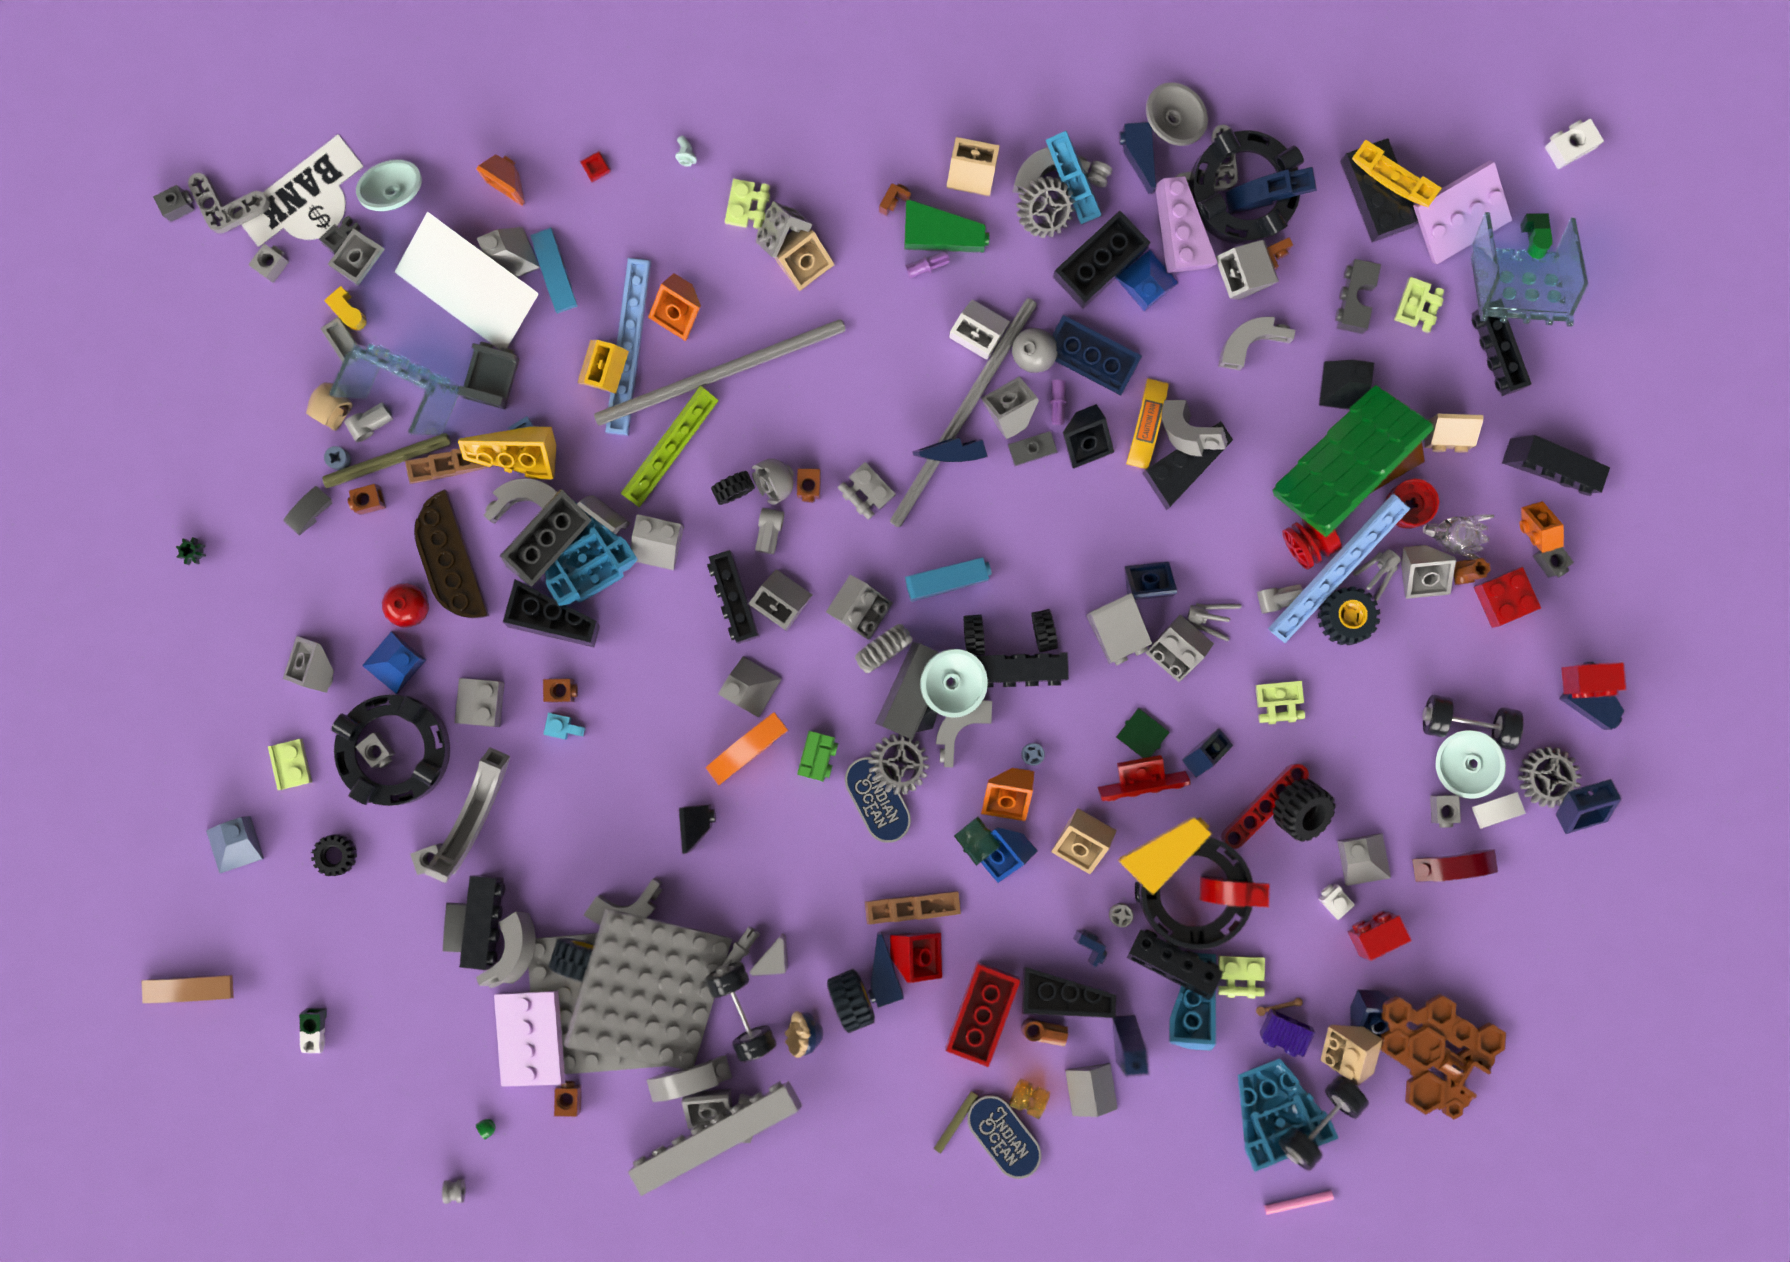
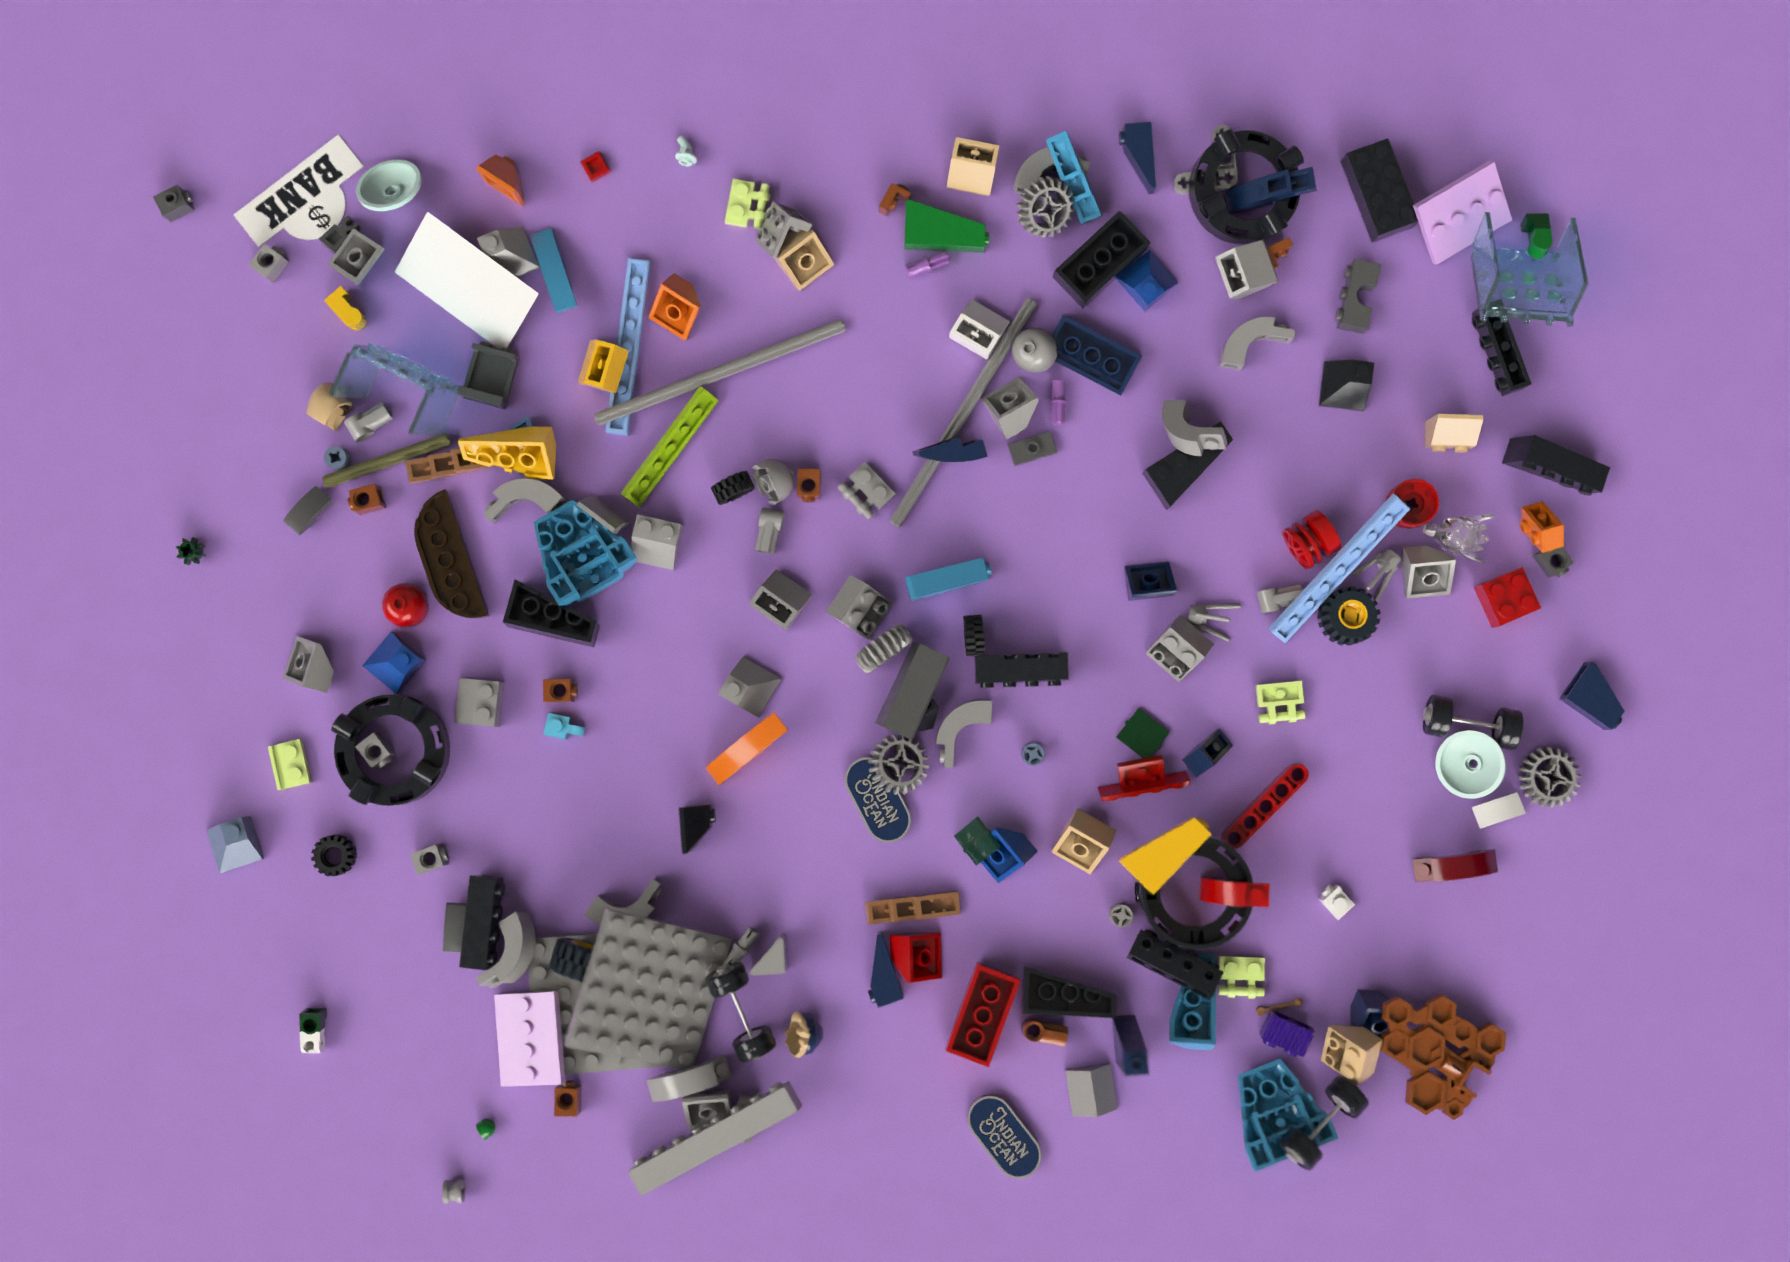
(187, 989): medium nougat slope -> none
(225, 212): light grey beam -> none
(339, 337): light grey tile -> none
(472, 816): light grey arch -> none
(545, 538): dark grey slope -> none
(734, 597): black brick -> none
(817, 755): bright green brick -> none
(850, 1001): black wheel -> none
(956, 1121): olive bar -> none
(968, 683): light aqua dish -> none
(1009, 794): orange slope -> none
(1021, 1098): clear yellow wheel -> none
(1044, 630): black tyre -> none
(1087, 436): black slope -> none
(1091, 941): dark blue bracket -> none
(1099, 174): light grey wheel -> none
(1120, 629): light grey slope -> none
(1147, 424): yellow slope -> none
(1176, 114): light grey dish -> none
(1182, 229): lavender wedge -> none
(1298, 1202): bright pink bar -> none
(1304, 809): black tyre -> none
(1356, 457): green piece -> none
(1364, 859): light grey slope -> none
(1379, 935): red brick -> none
(1394, 176): yellow slope -> none
(1413, 301): yellowish green plate -> none
(1437, 803): light grey brick -> none
(1470, 570): dark orange piece -> none
(1564, 152): white brick -> none
(1584, 810): dark blue window -> none
(1594, 680): red brick -> none

